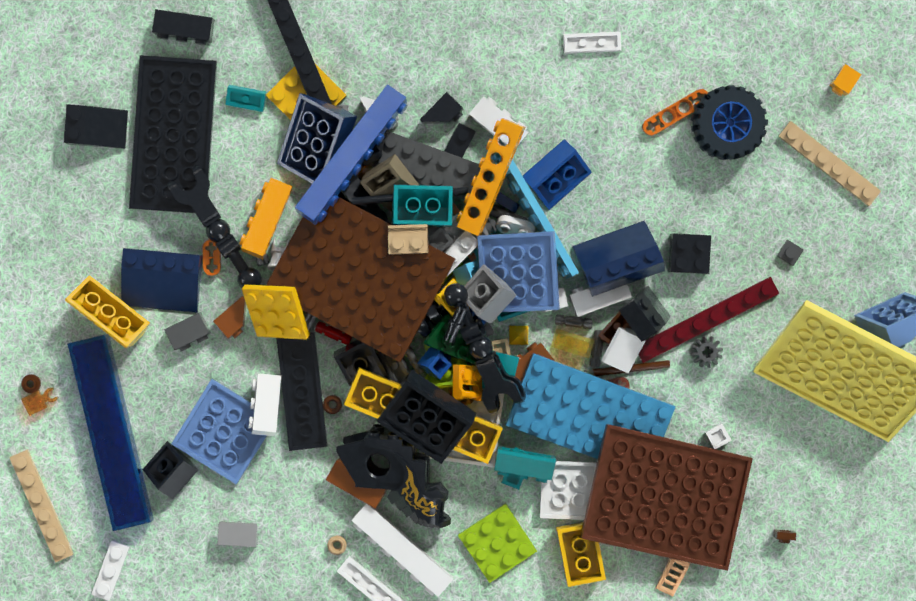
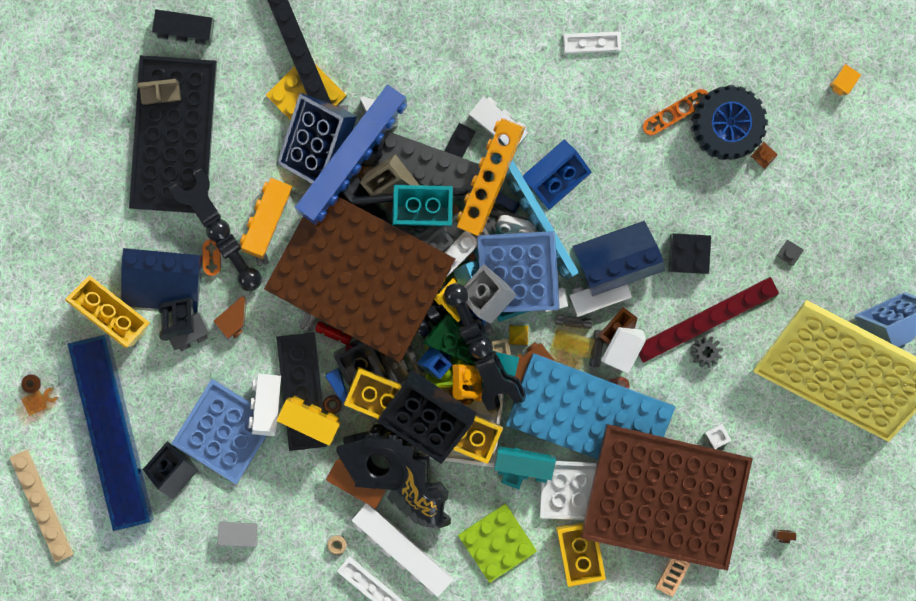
(95, 126): black slope -> none
(110, 570): white plate -> none
(159, 91): none -> dark tan panel
(182, 318): none -> black plate
(245, 98): teal plate -> none
(275, 311): yellow plate -> none
(276, 255): white piece -> none
(309, 420): none -> yellow brick
(336, 381): none -> blue slope
(408, 239): tan plate -> none
(443, 111): black slope -> none
(456, 322): black pin -> none
(635, 368): reddish brown bar -> none
(645, 314): black slope -> none
(764, 155): none -> dark orange tile
(829, 163): tan plate -> none

